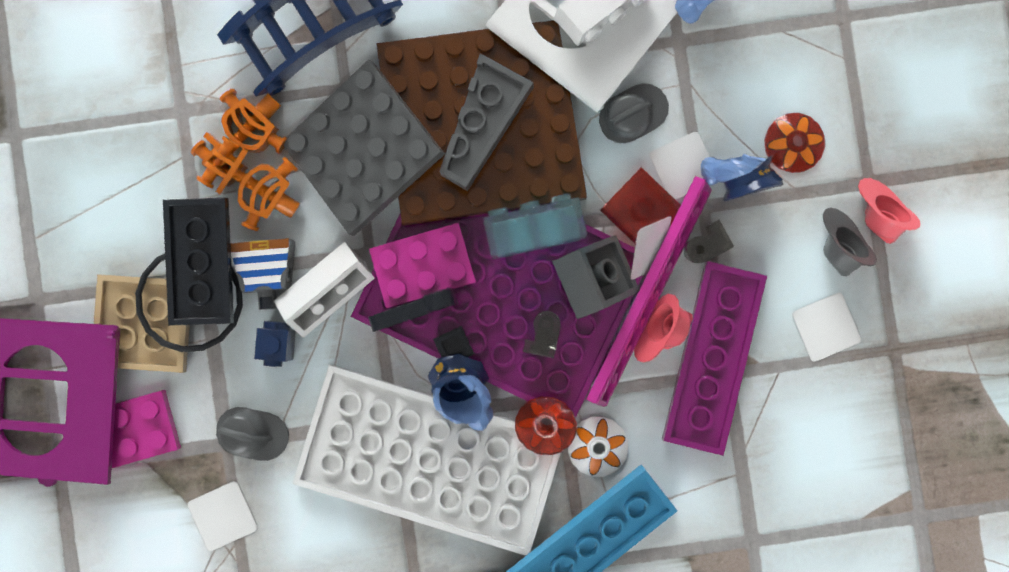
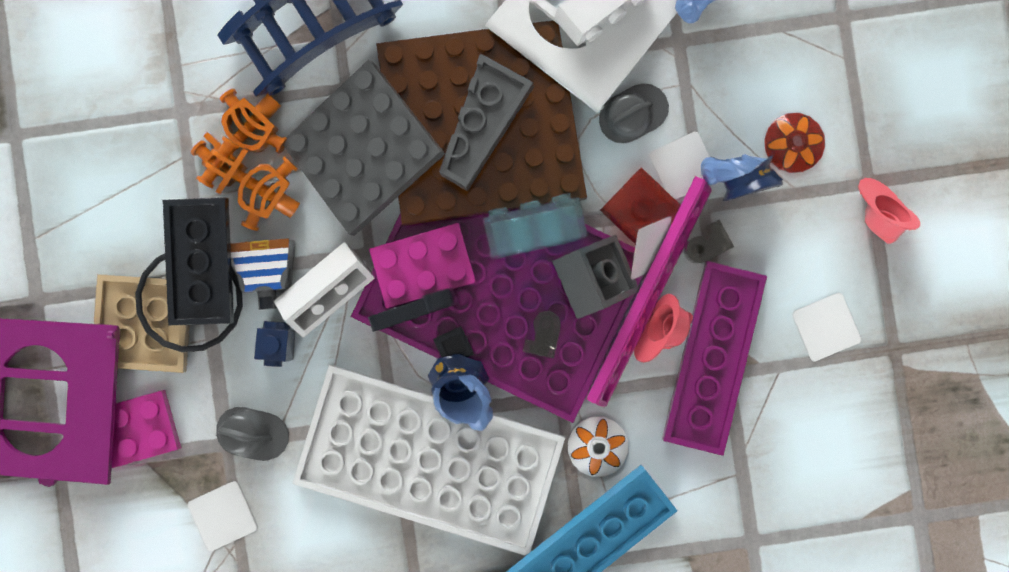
(545, 438): clear red dish -> none
(845, 244): dark grey piece -> none

